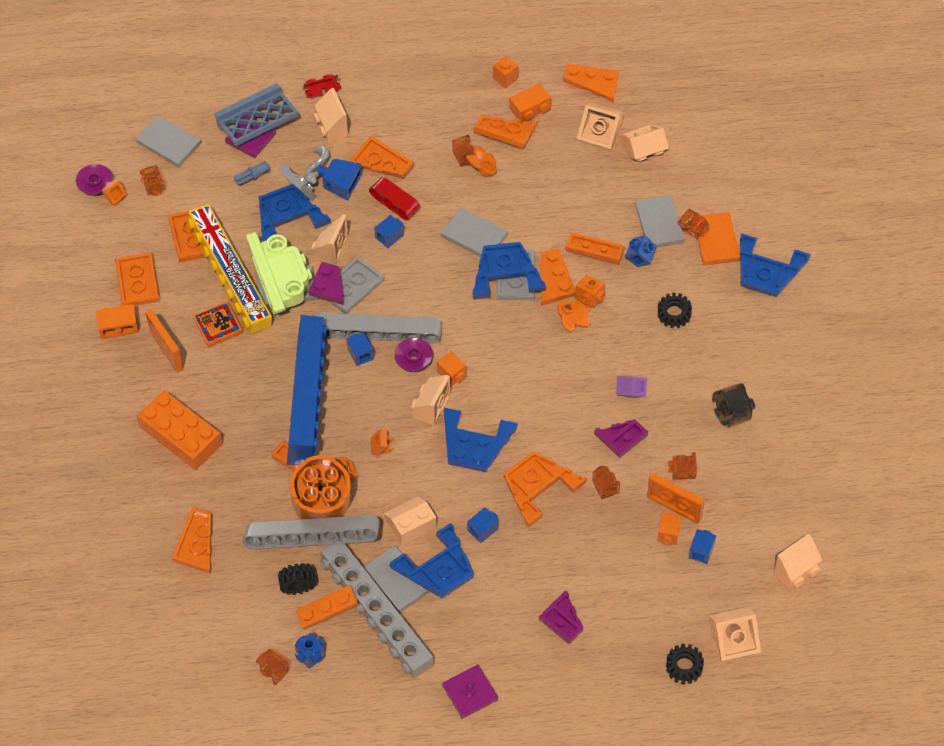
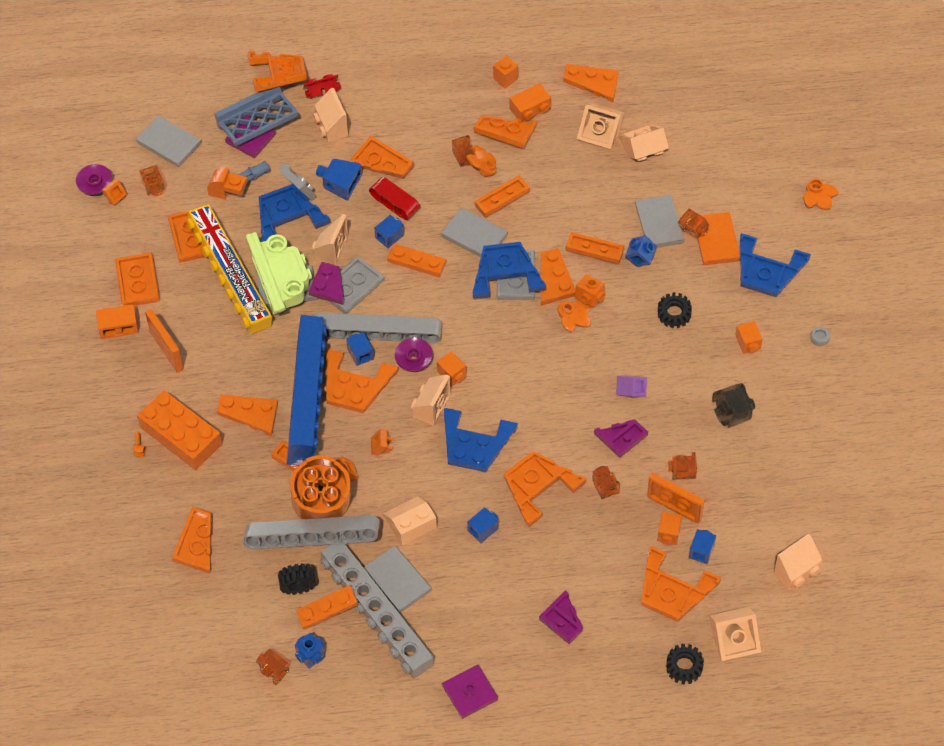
(139, 450): none -> orange hand
(217, 324): tile -> none
(224, 182): none -> orange brick
(254, 412): none -> orange wing
(283, 70): none -> orange wing
(311, 176): light grey animal -> none
(351, 389): none -> orange wing
(416, 260): none -> orange plate
(442, 572): blue wing -> none
(502, 196): none -> orange plate
(670, 595): none -> orange wing
(749, 337): none -> orange brick
(820, 336): none -> light grey tile
(821, 195): none -> orange plate

